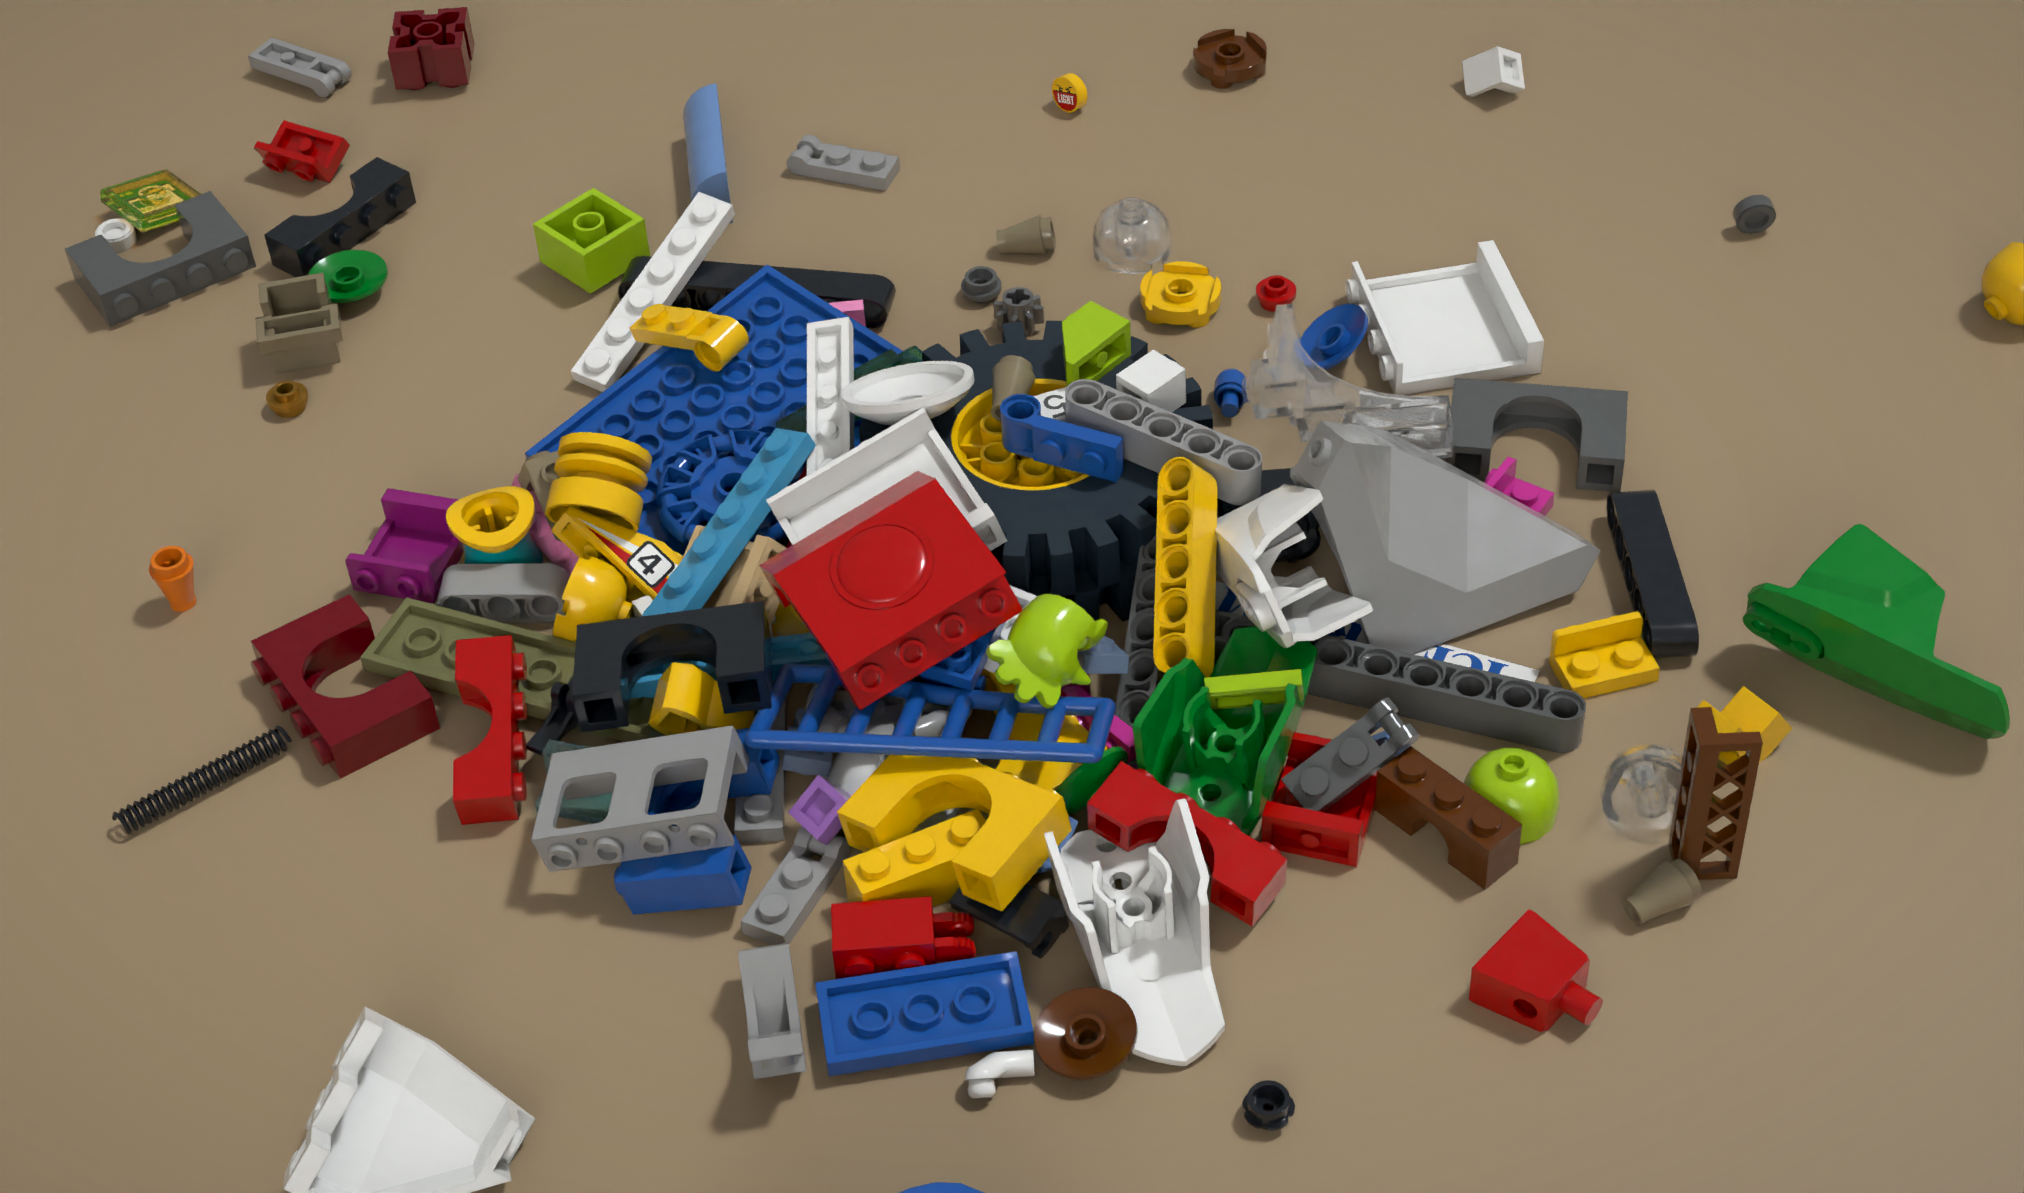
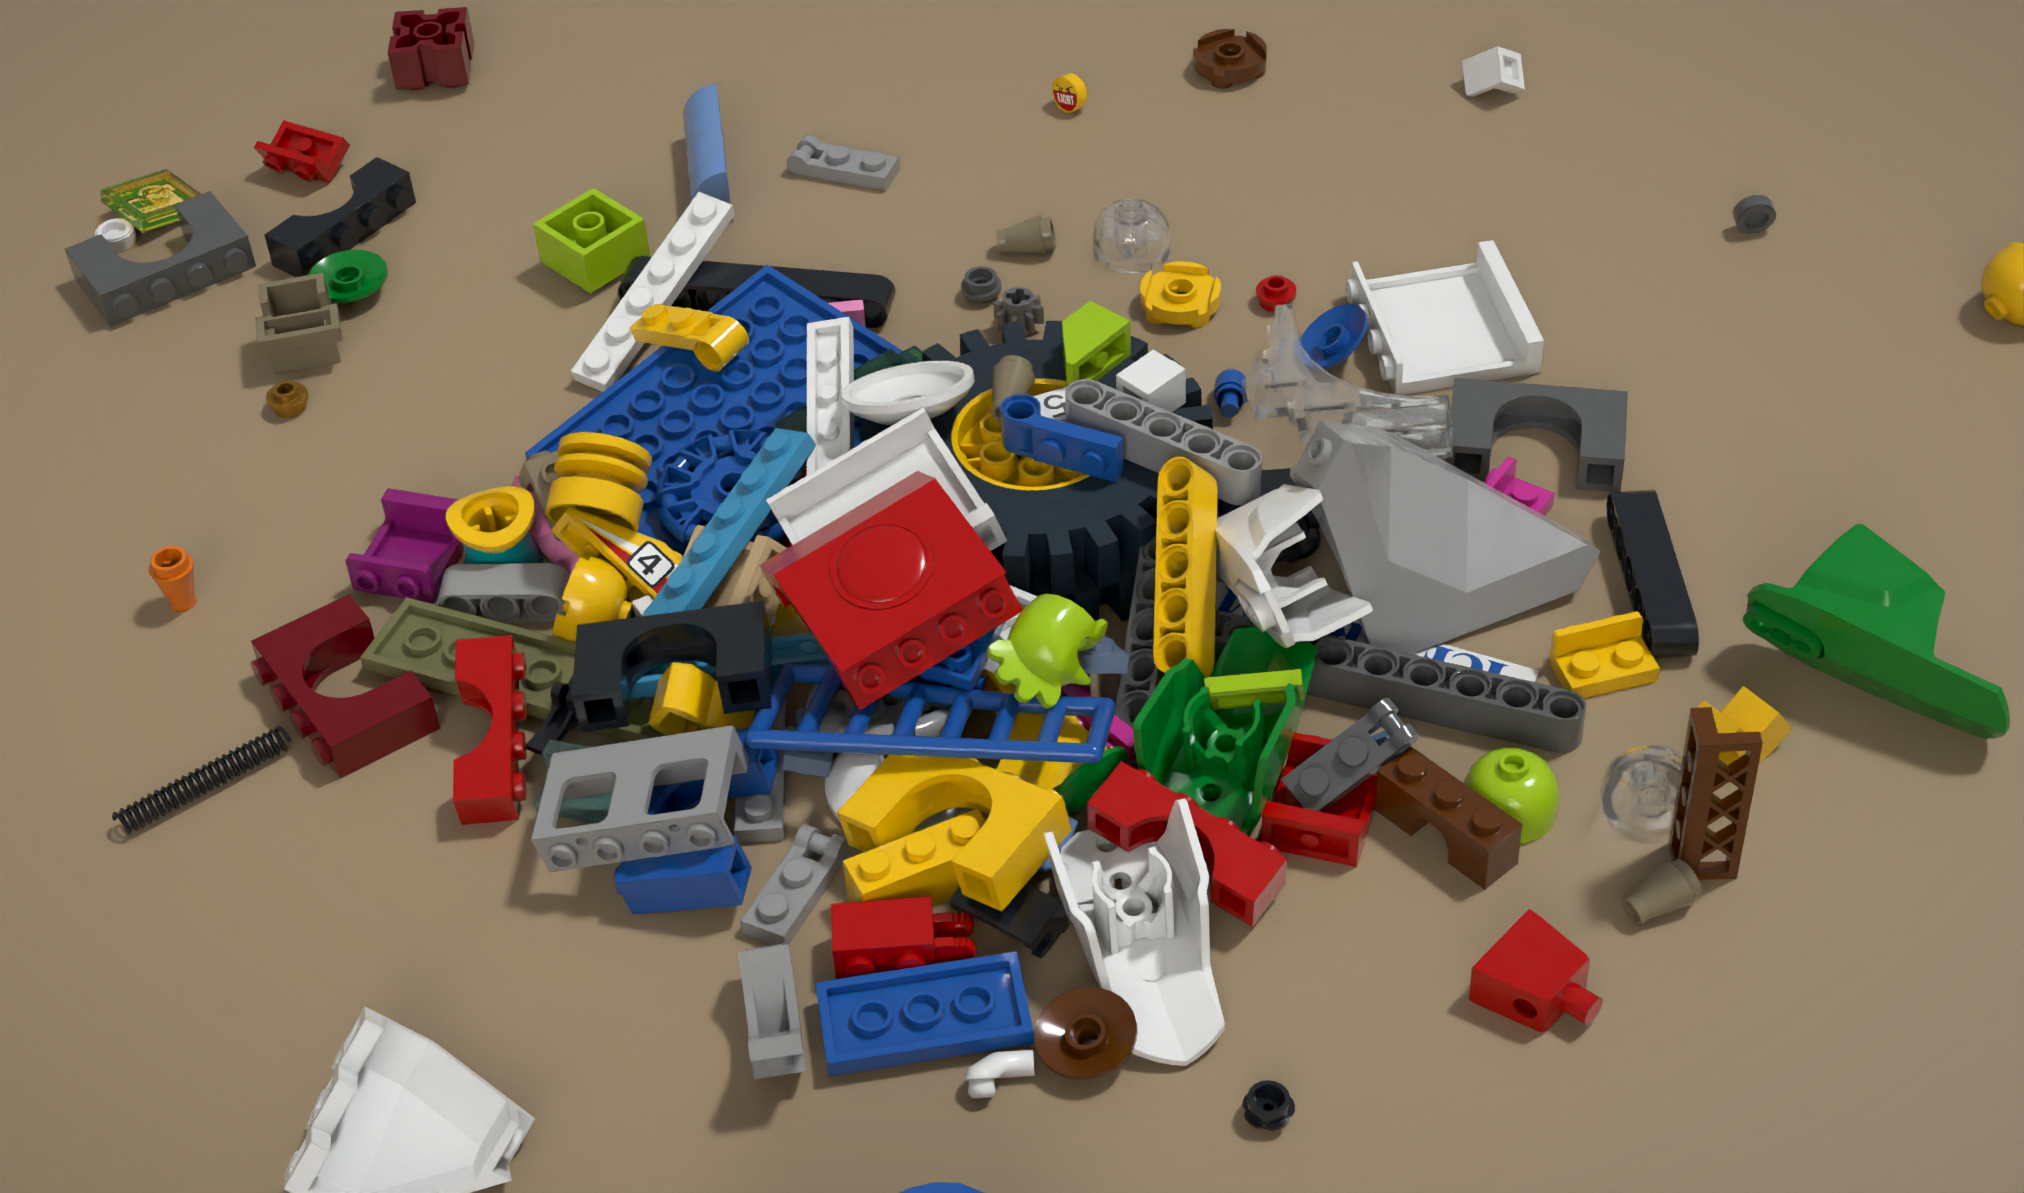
(300, 66): light grey plate -> none
(818, 809): medium lavender panel -> none

